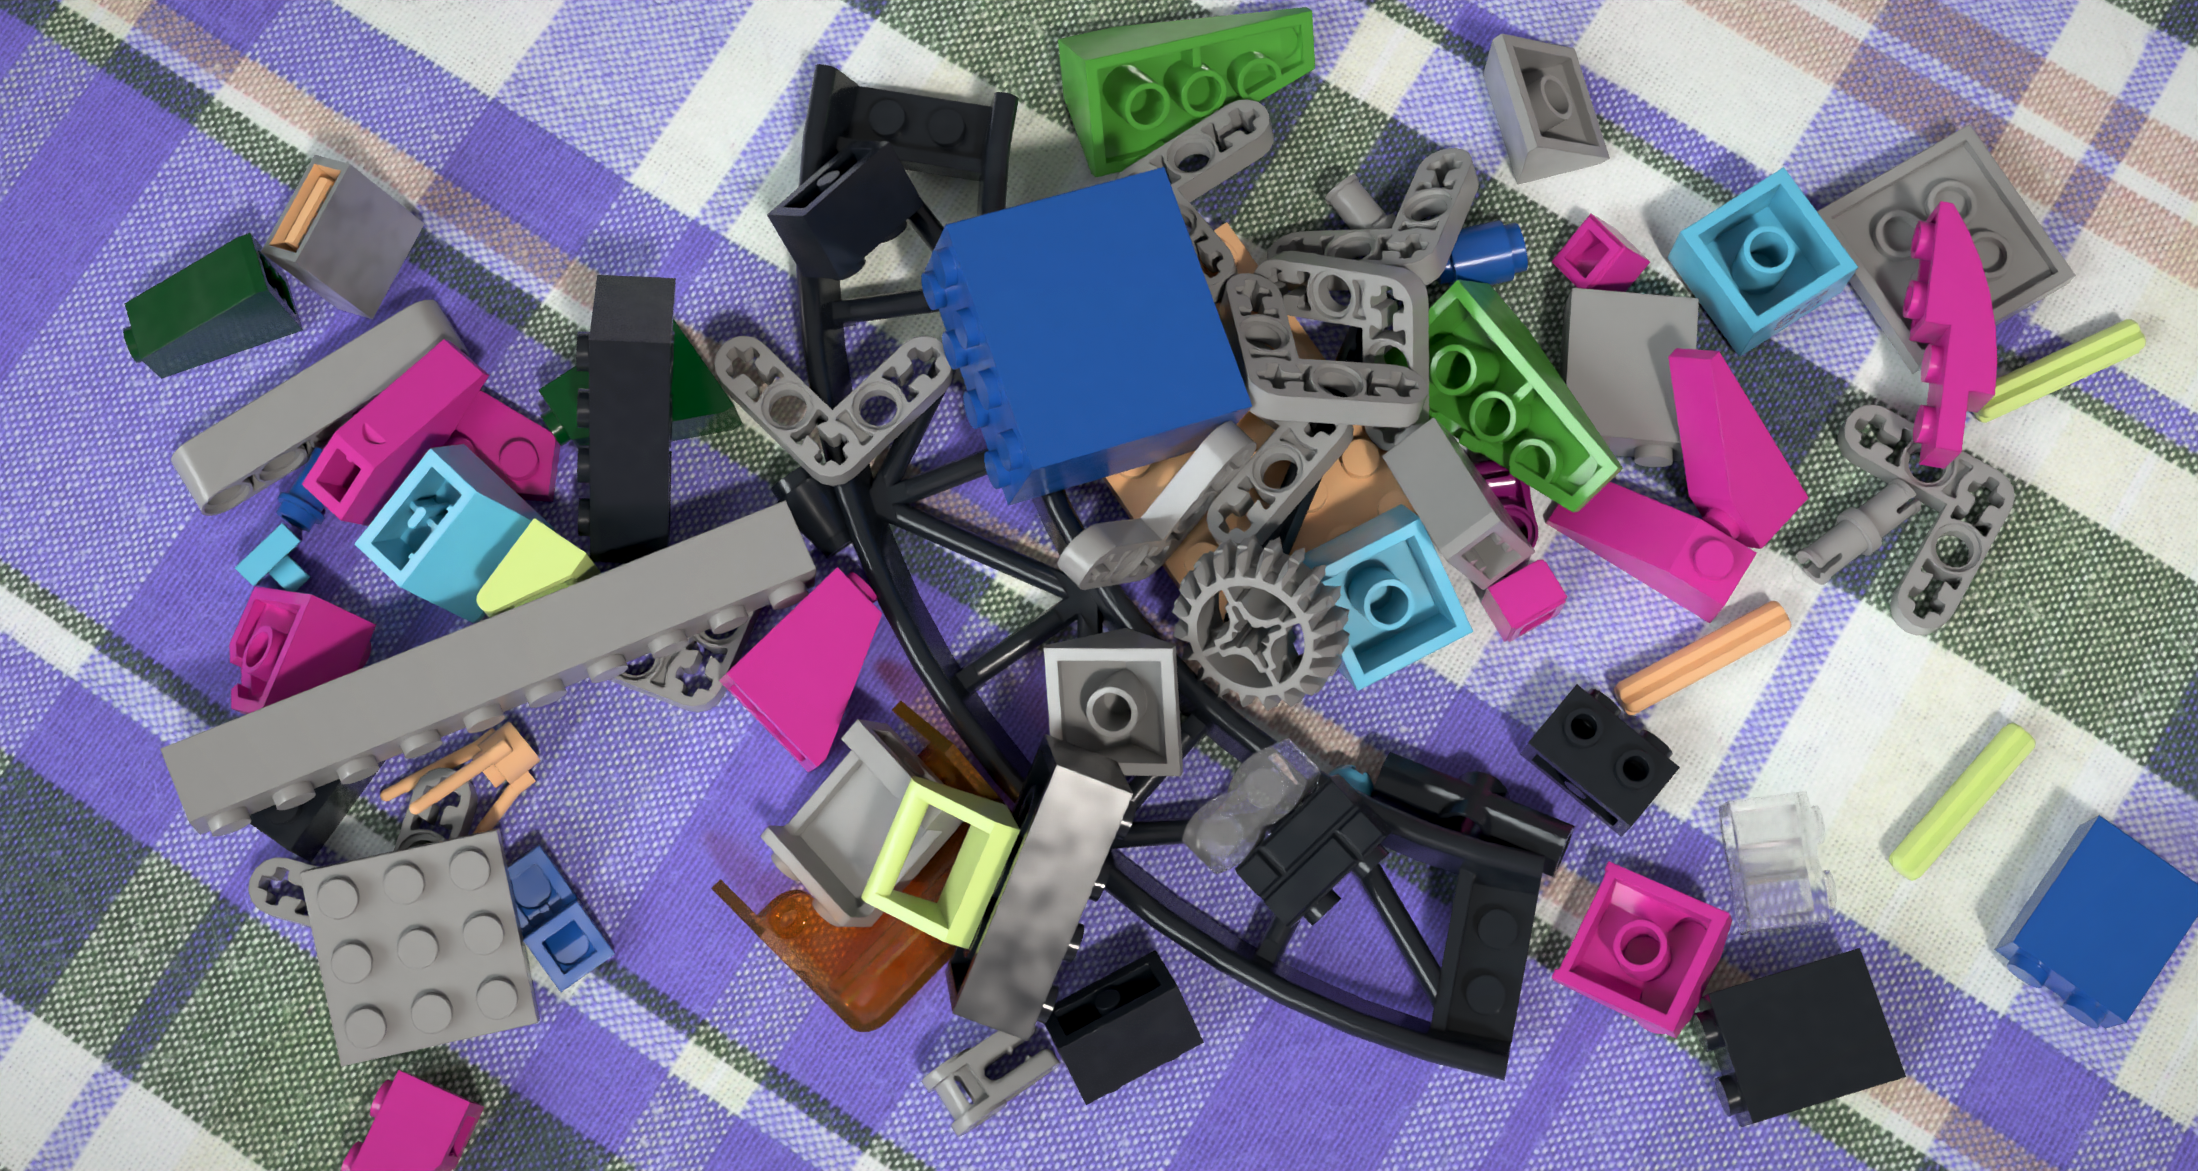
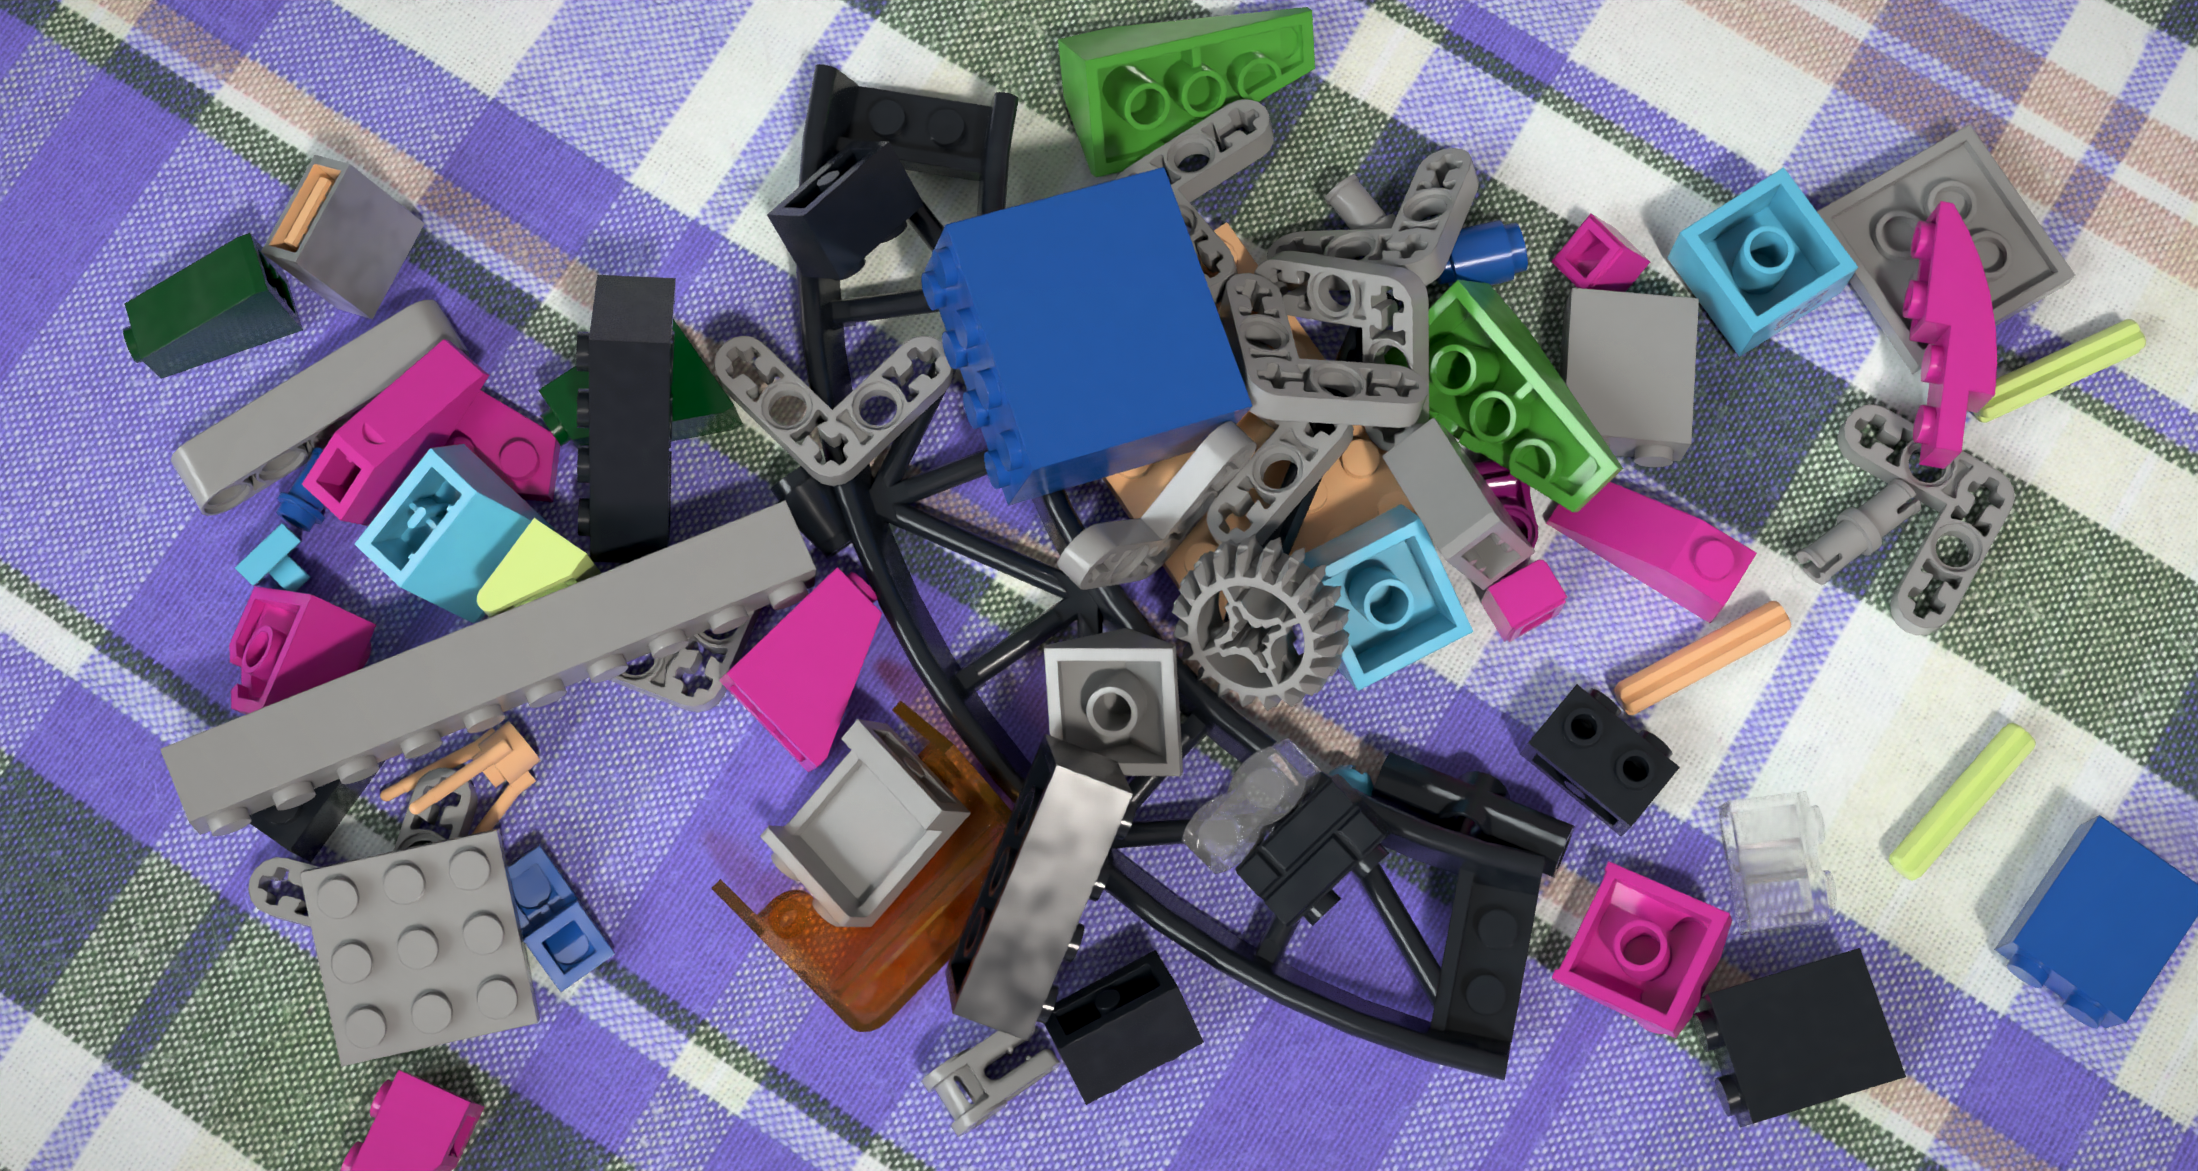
(973, 875): yellowish green tile -> none
(1542, 108): light grey slope -> none
(1728, 453): dark pink slope -> none

